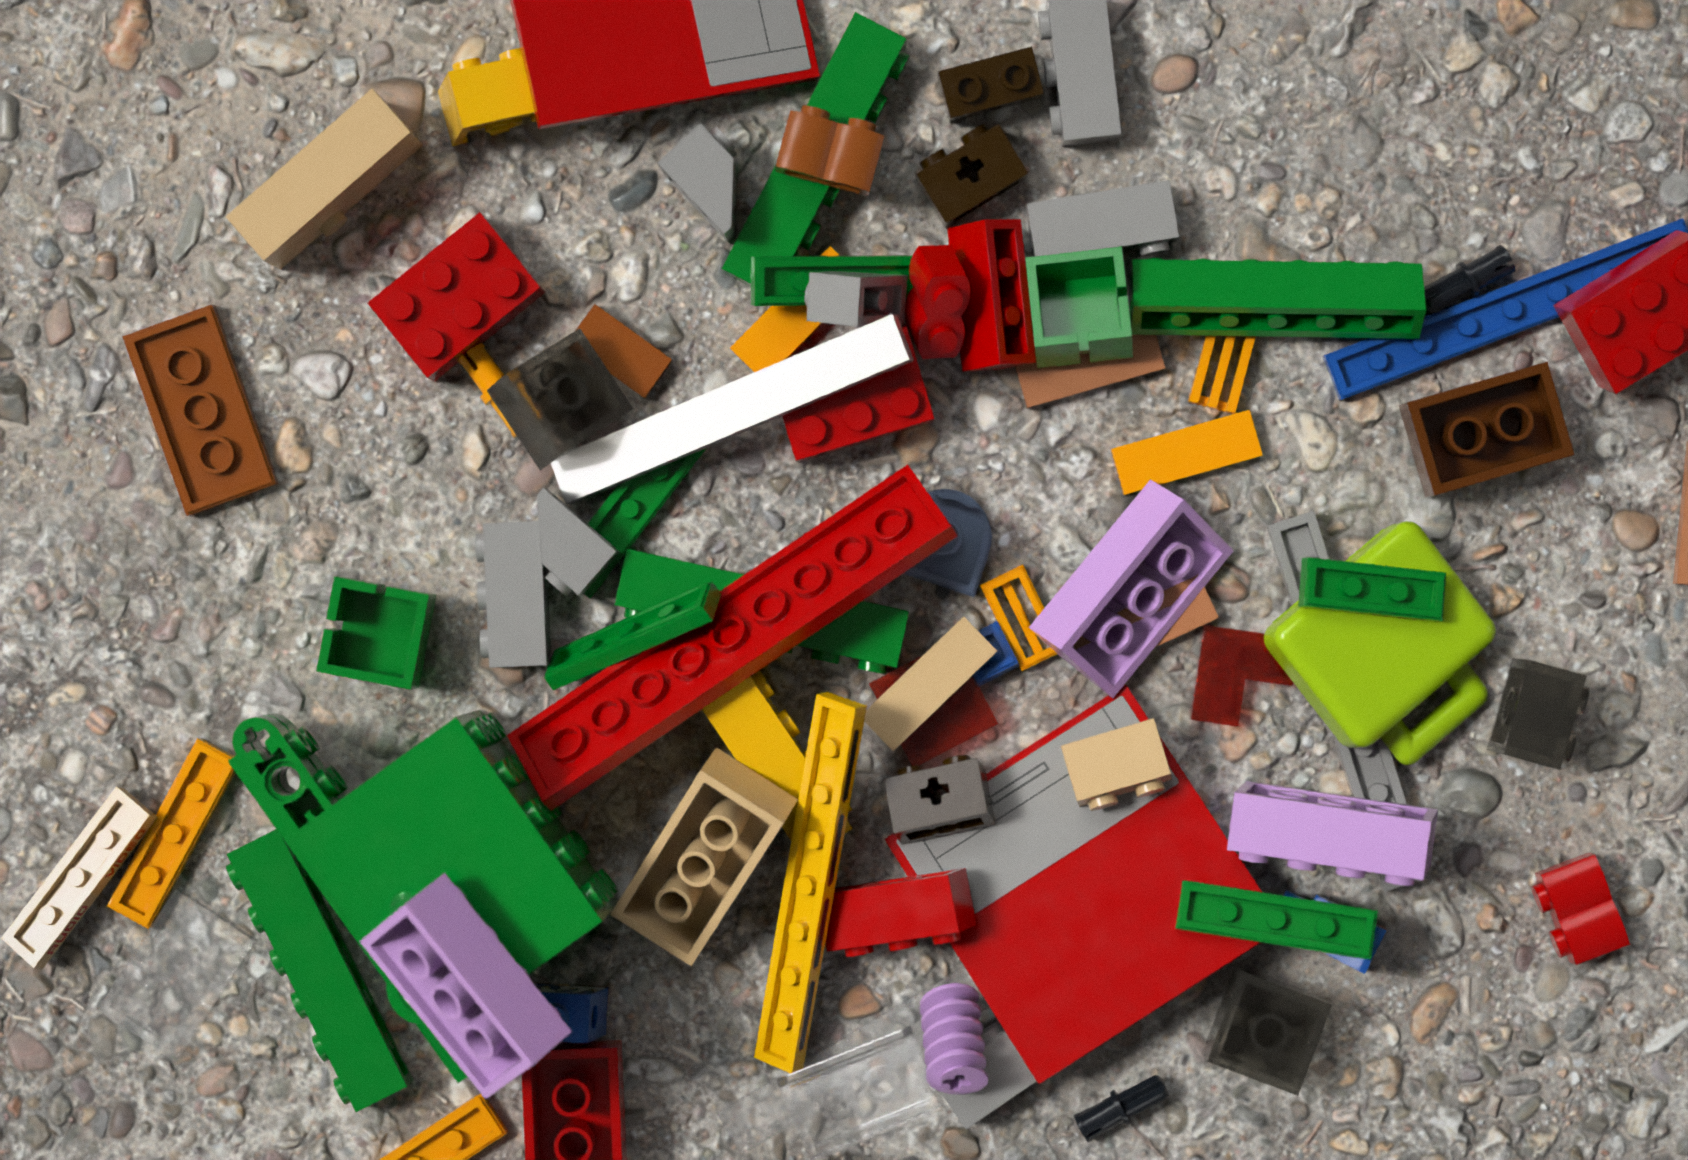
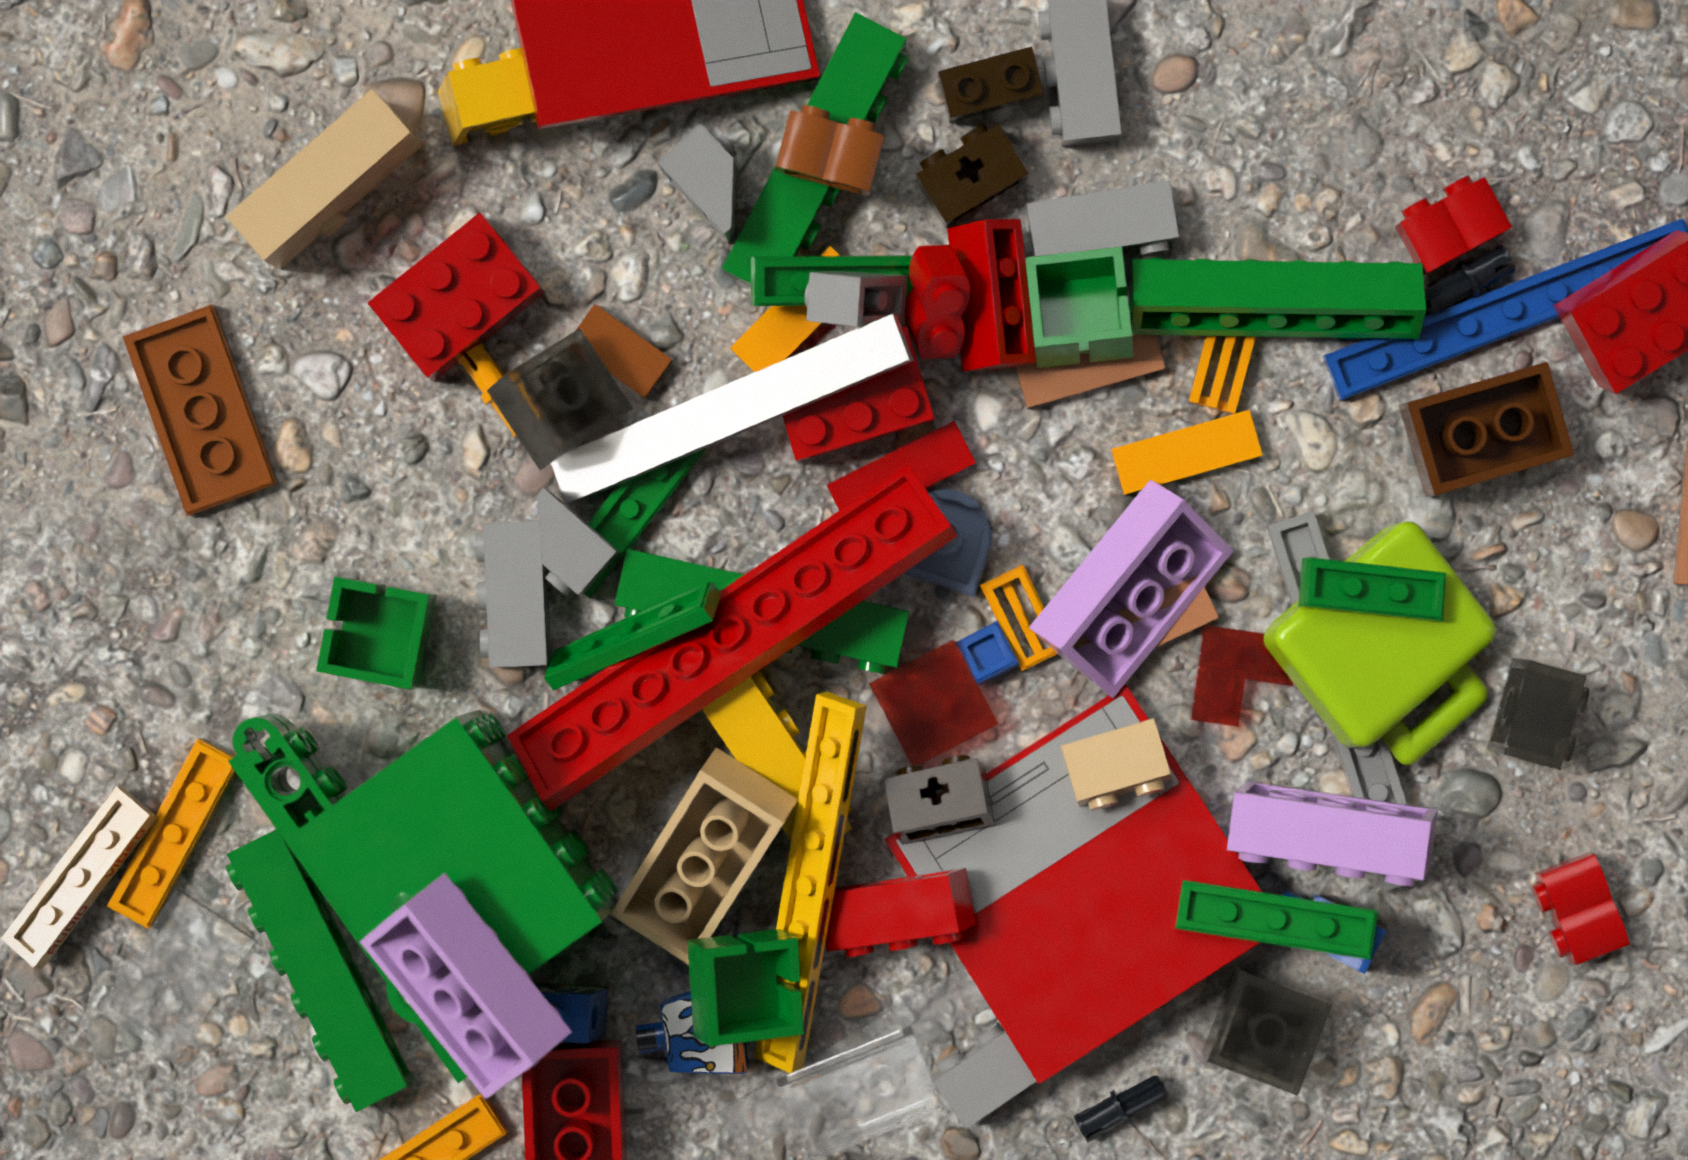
(684, 1050): none -> torso
(738, 990): none -> green piece
(928, 683): tan tile -> none
(929, 457): none -> red tile
(953, 1039): lavender piece -> none
(1452, 225): none -> red brick

